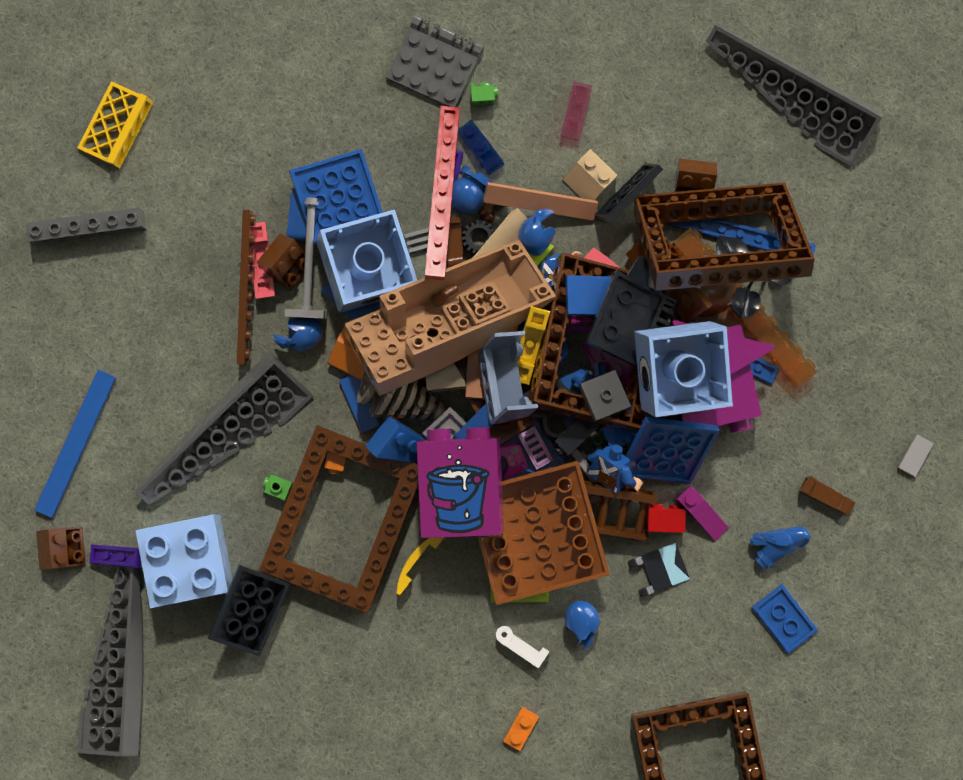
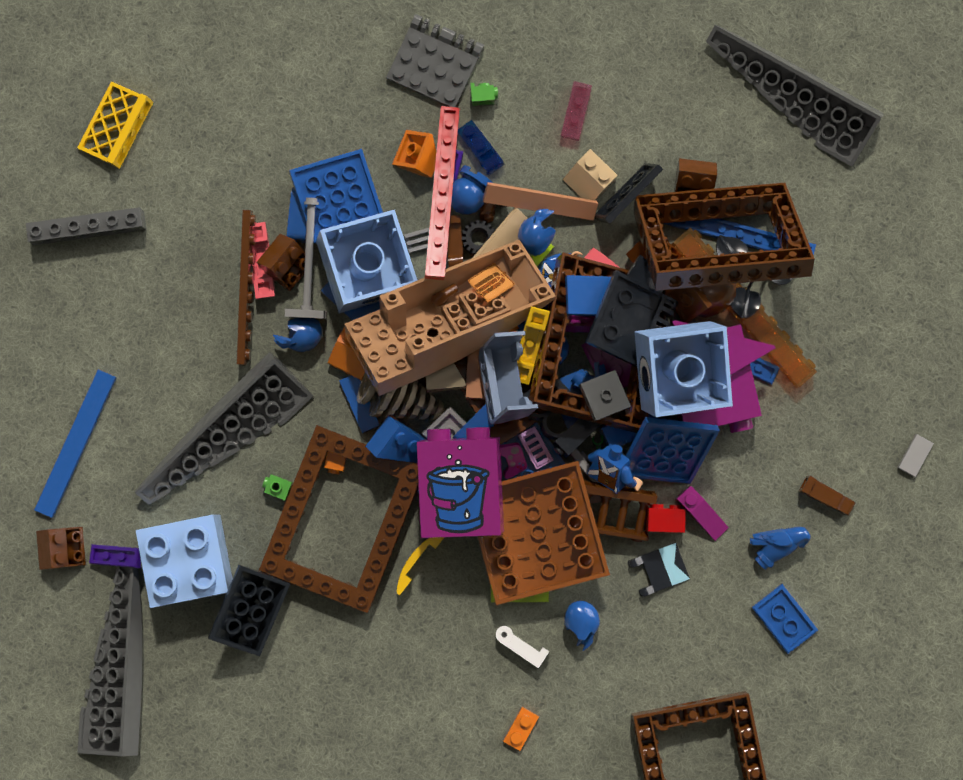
(416, 153): none -> orange slope
(491, 282): none -> clear orange piece

